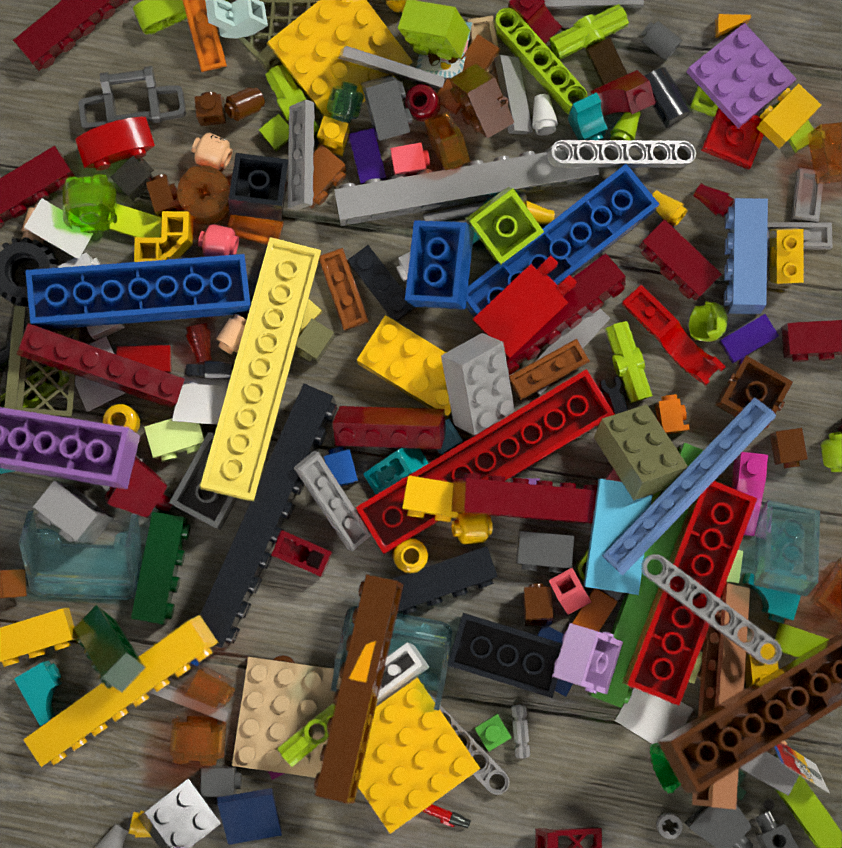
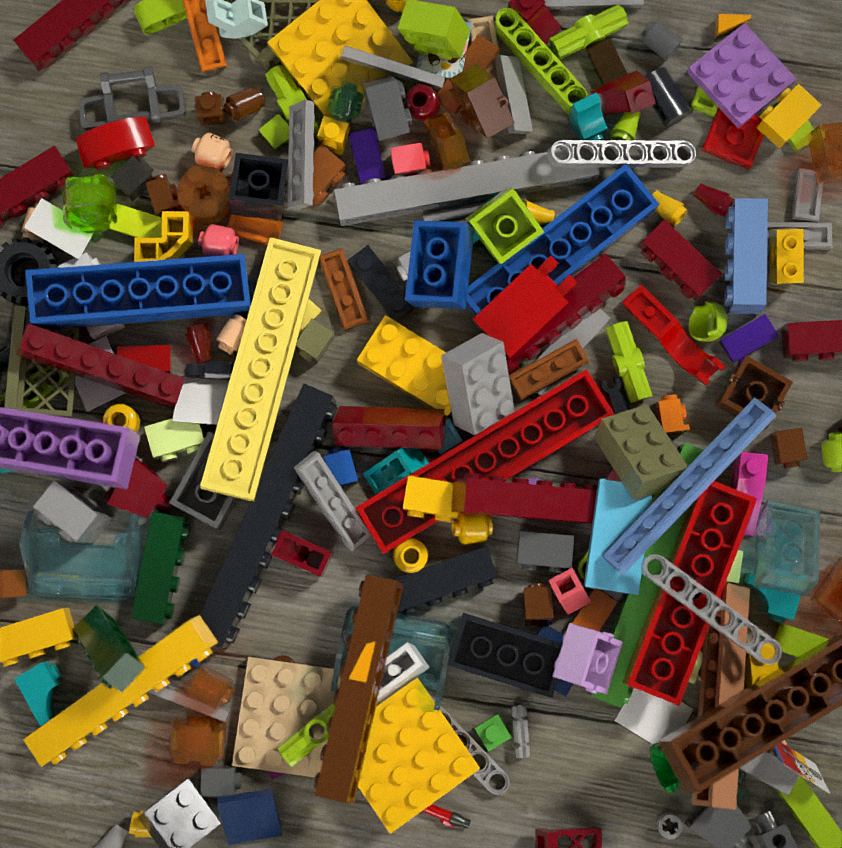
(543, 115): white cone -> none

